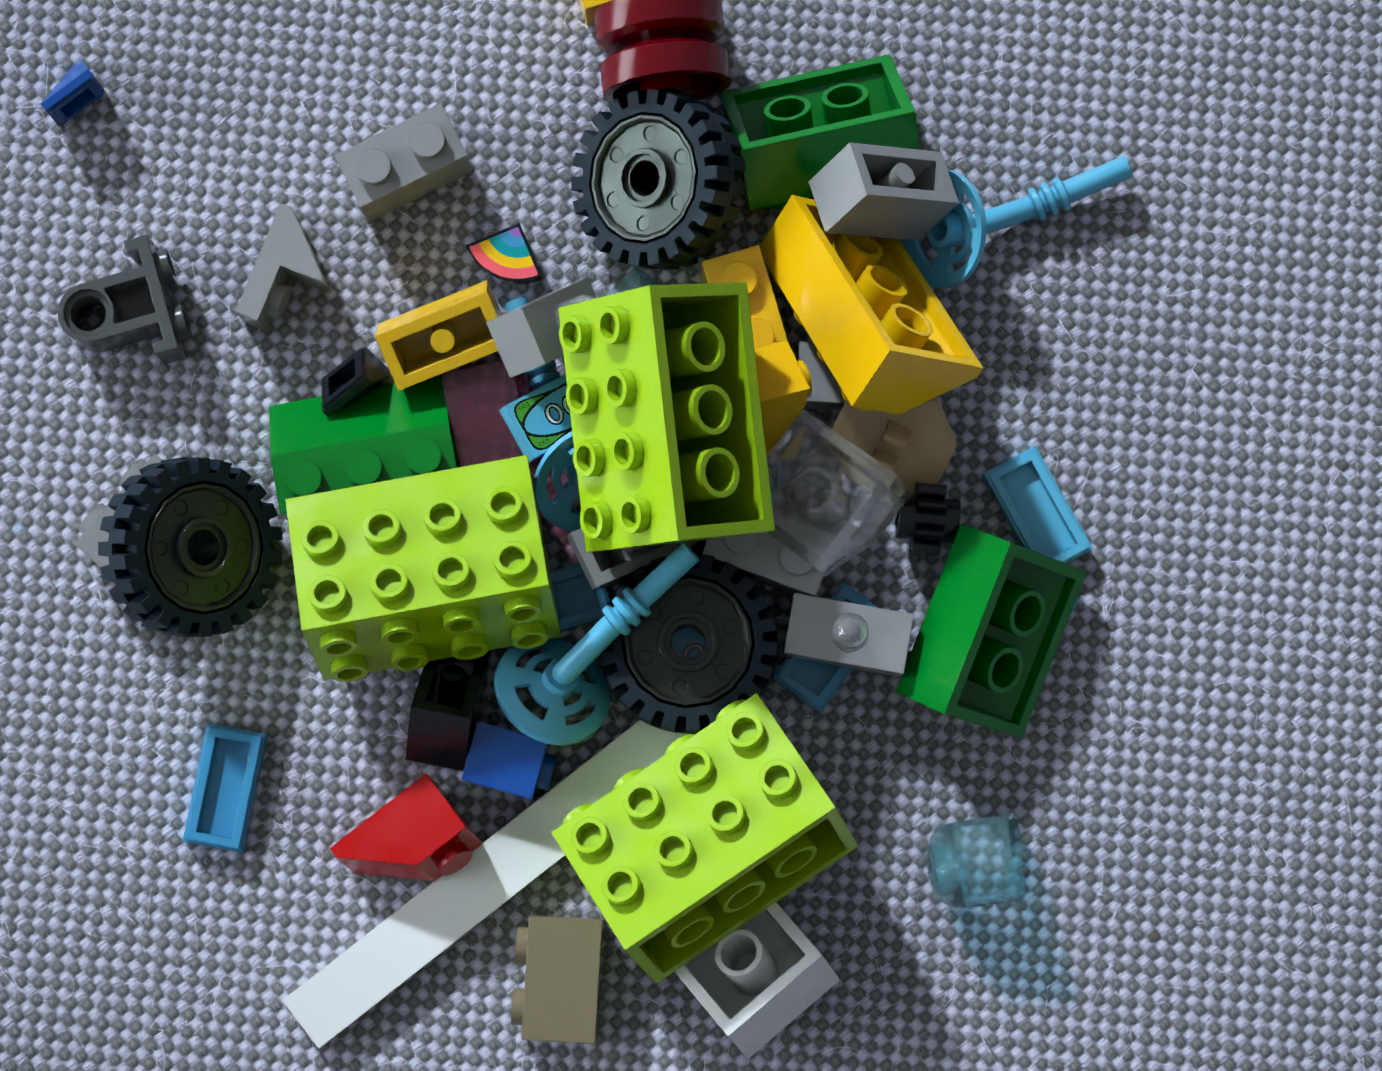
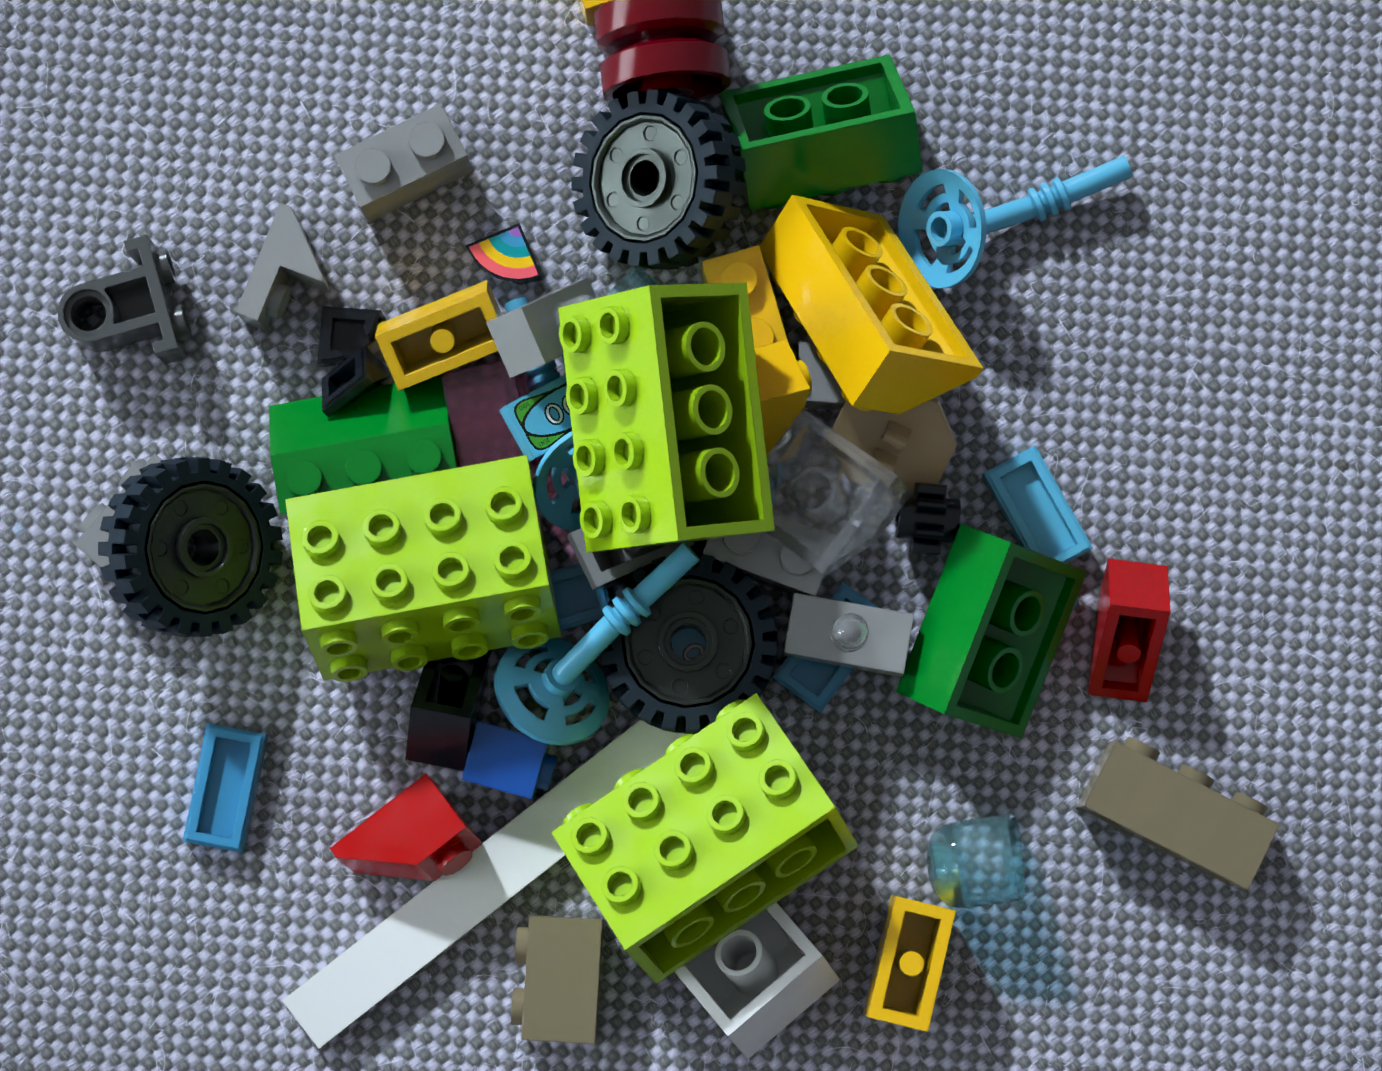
(72, 94): blue slope -> none
(345, 332): none -> black tile
(883, 191): light grey brick -> none
(909, 963): none -> yellow brick
(1129, 629): none -> red slope
(1179, 812): none -> dark tan brick

